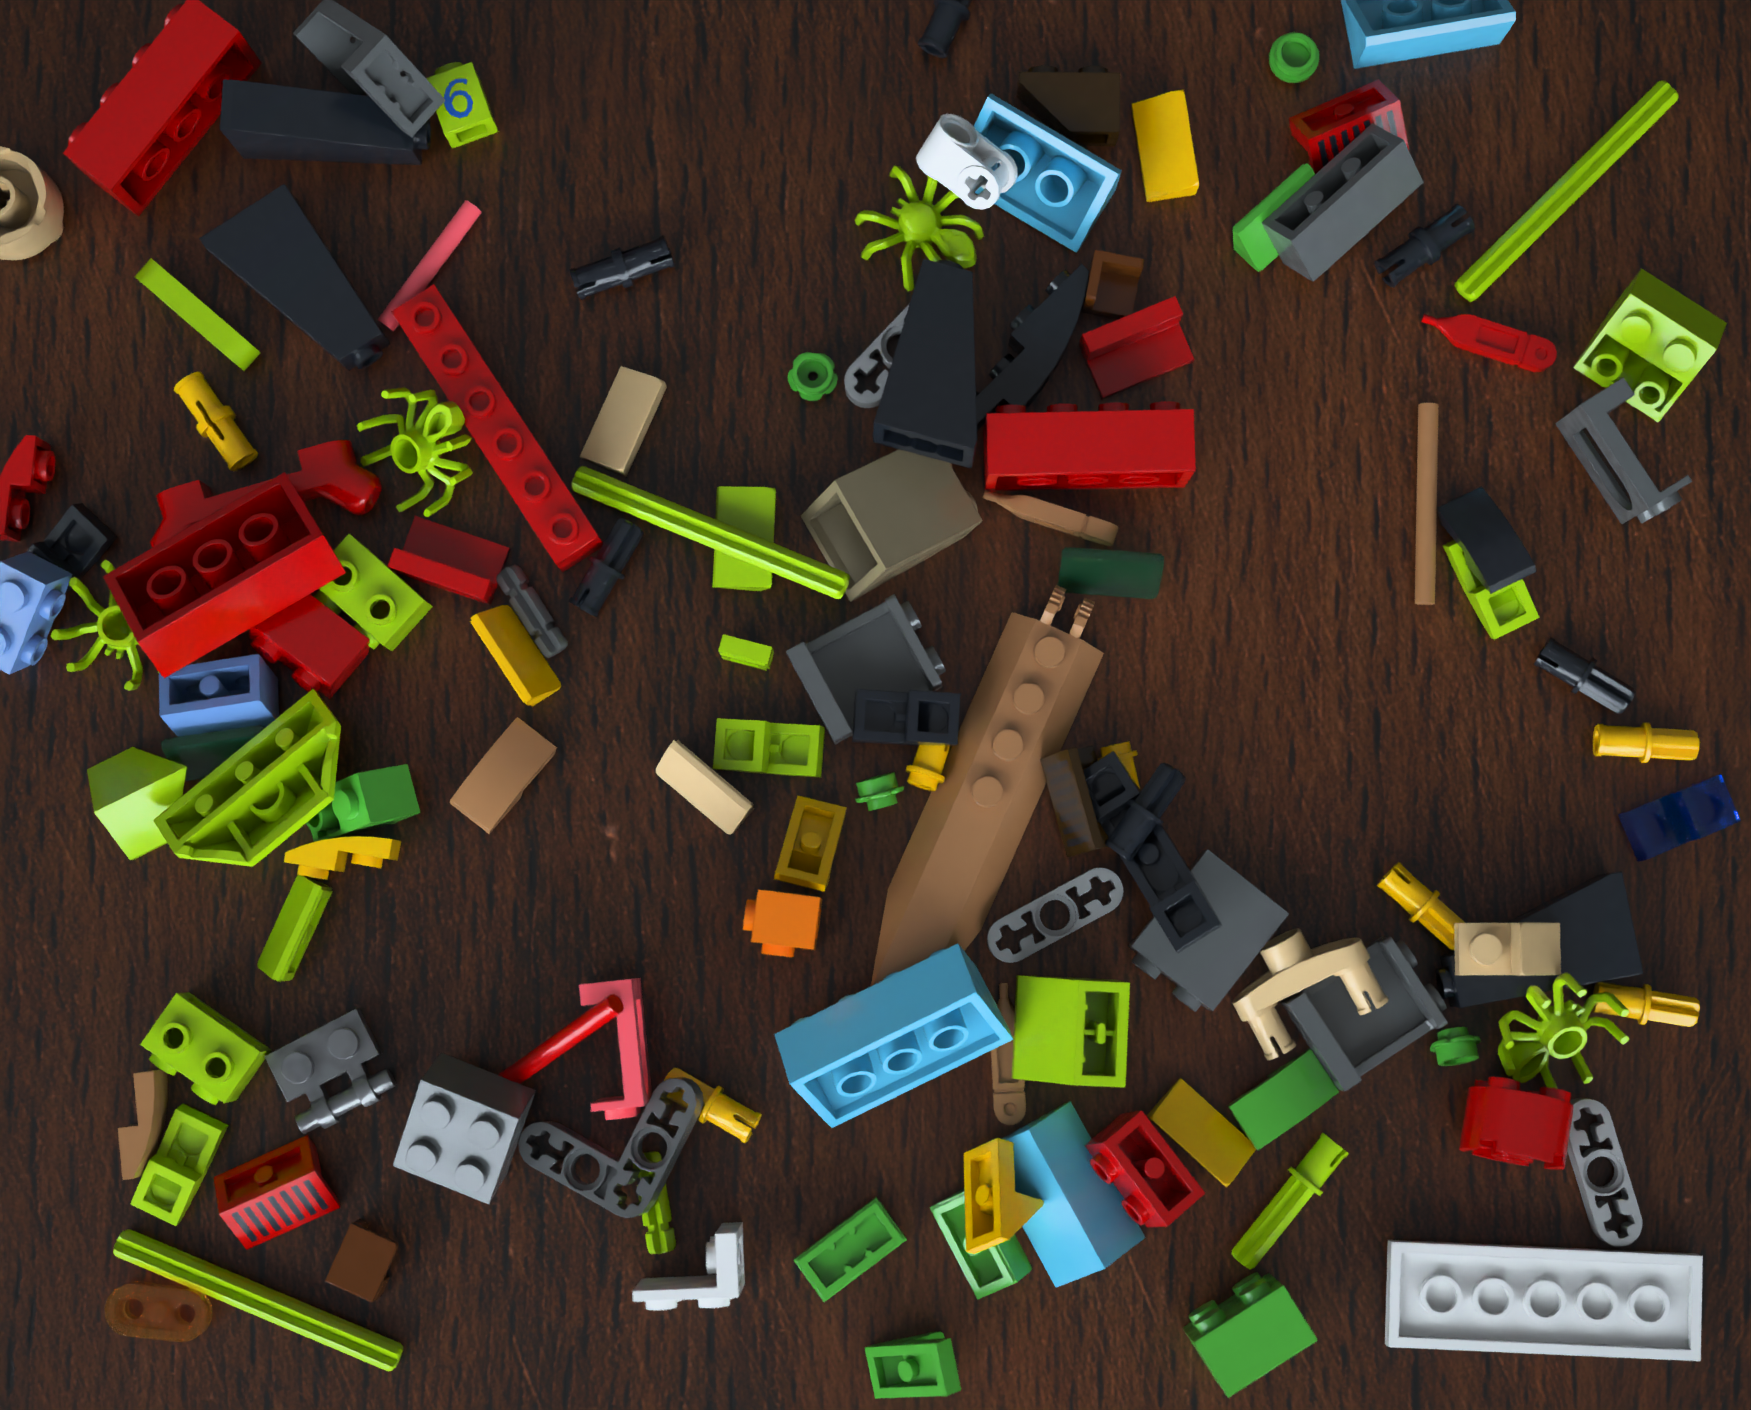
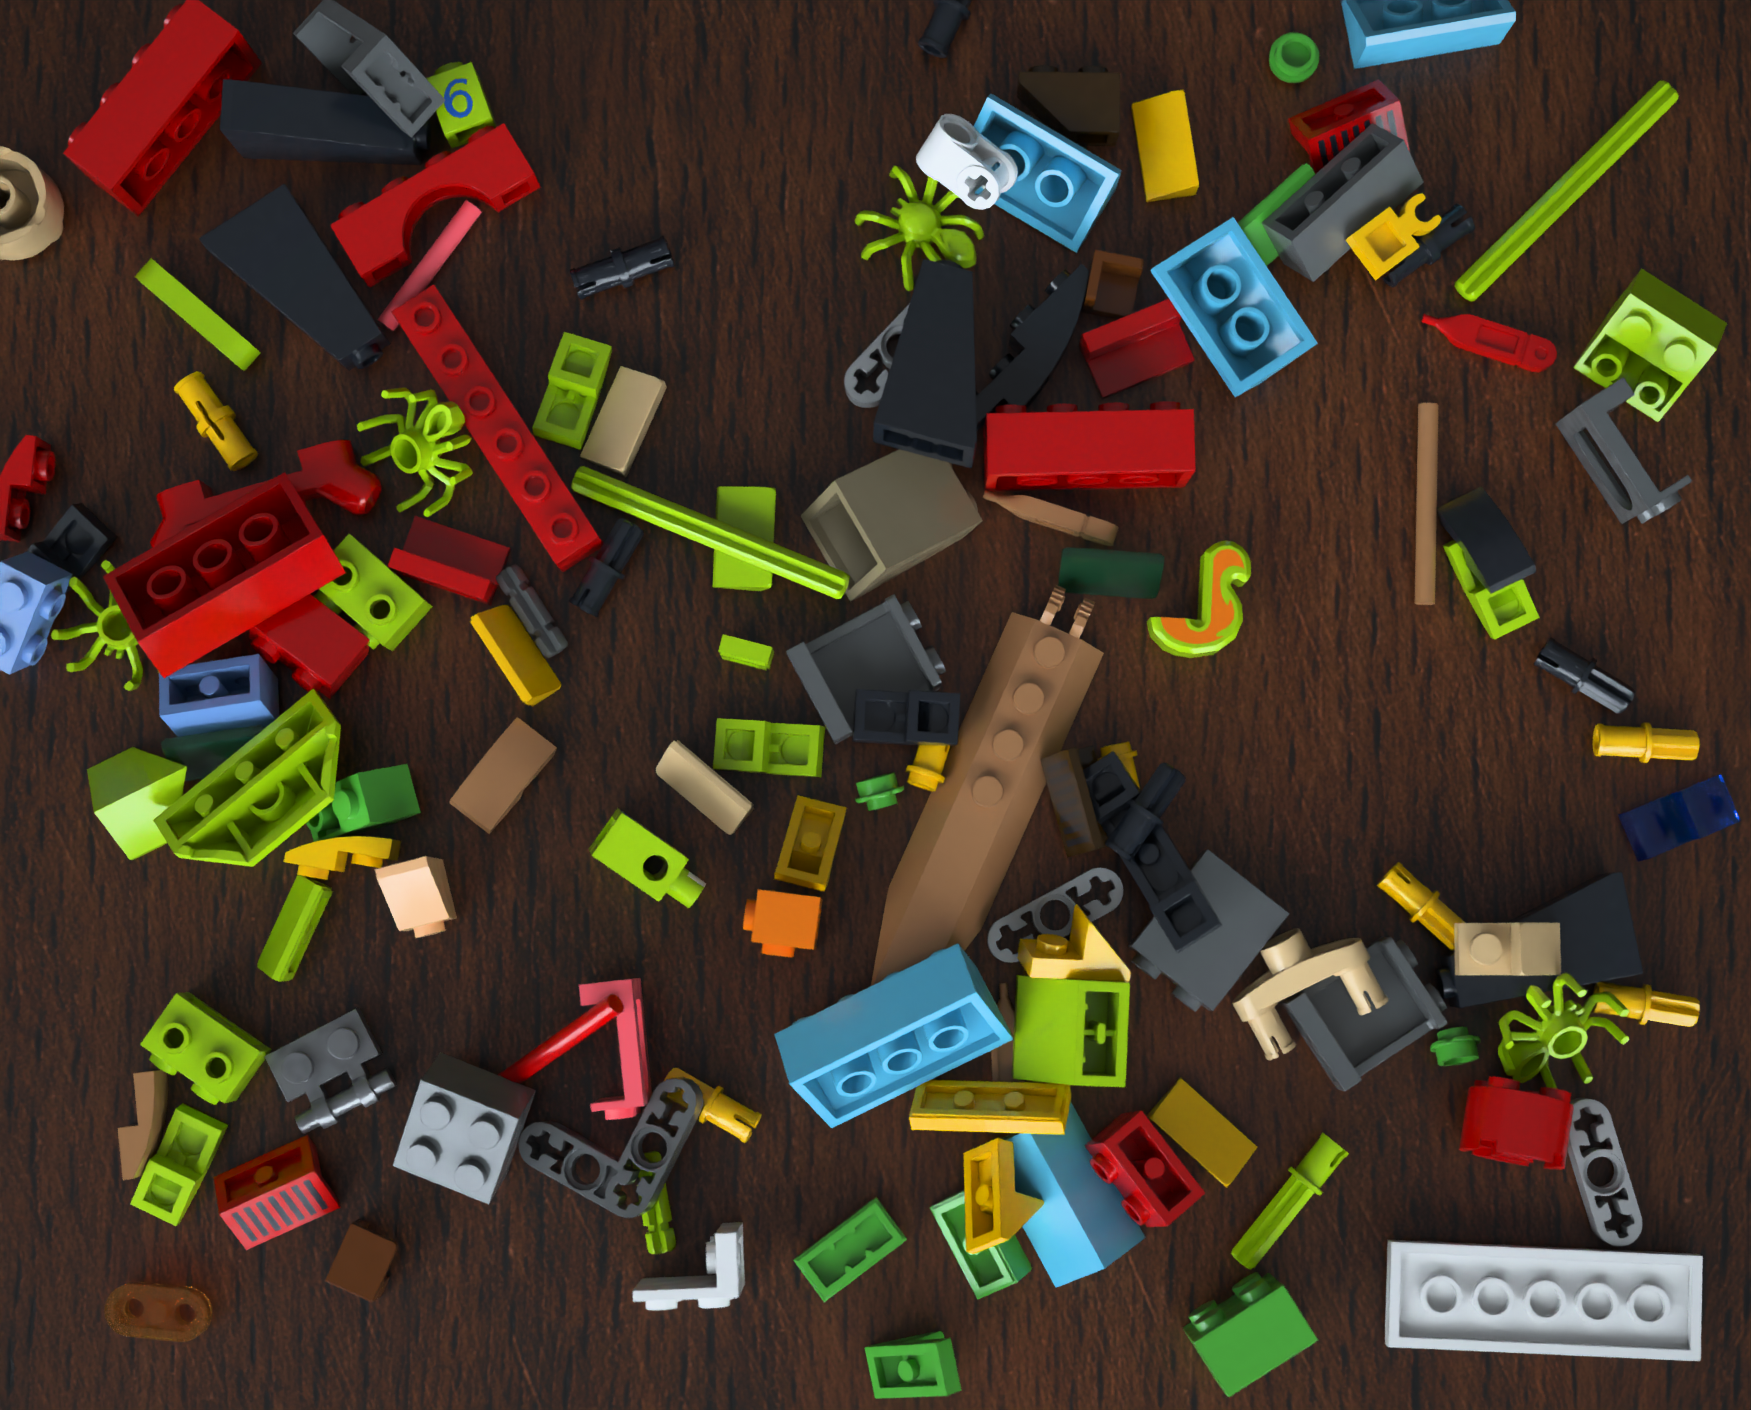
(258, 1300): lime axle -> none
(381, 231): none -> red arch
(418, 895): none -> light nougat slope
(572, 390): none -> lime slope
(626, 846): none -> lime torso
(808, 363): bright green plate -> none
(990, 1107): none -> yellow tile
(1082, 957): none -> yellow slope
(1218, 606): none -> lime animal
(1234, 307): none -> medium azure slope
(1283, 1099): bright green slope -> none
(1388, 238): none -> yellow plate

